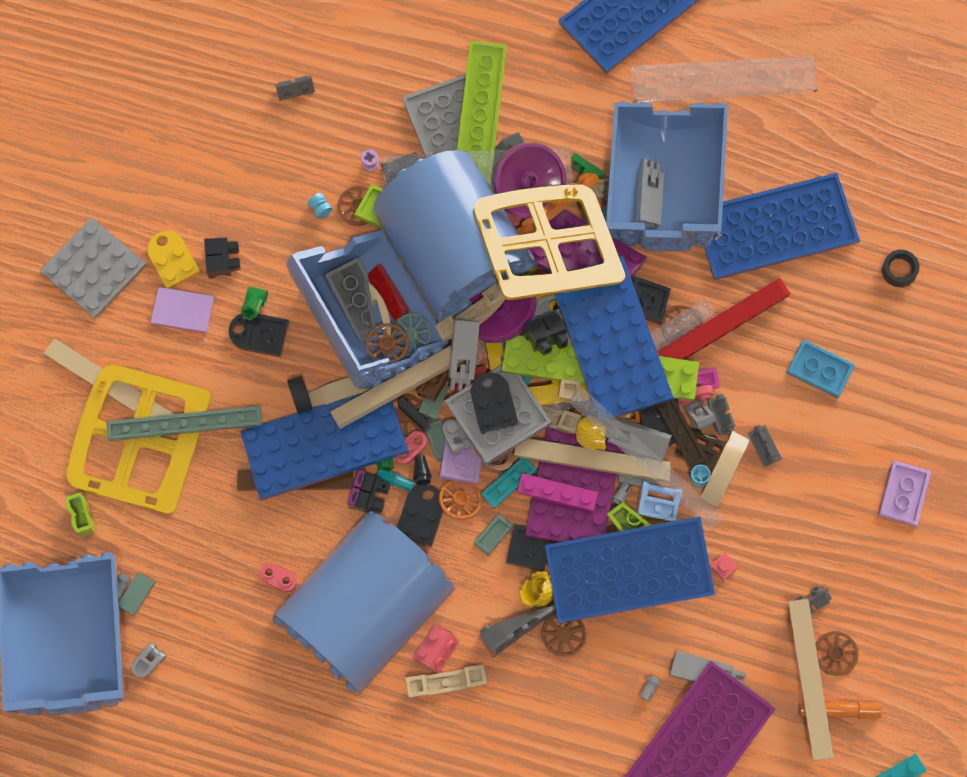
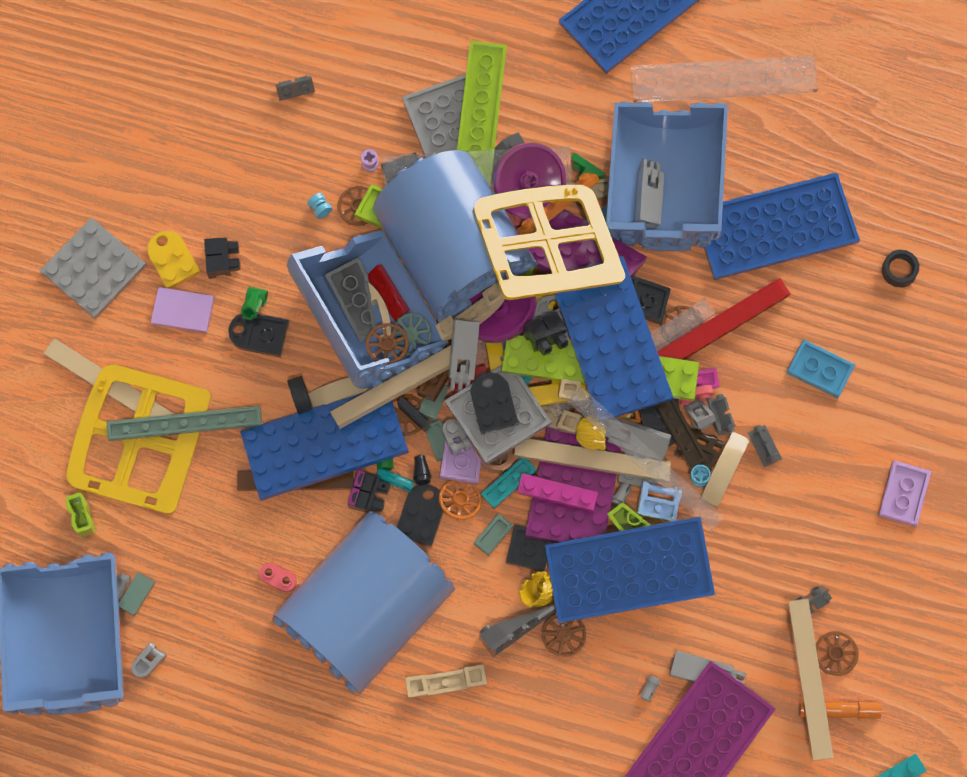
(414, 450): coral plate -> none
(436, 649): coral bracket -> none
(723, 566): coral plate -> none

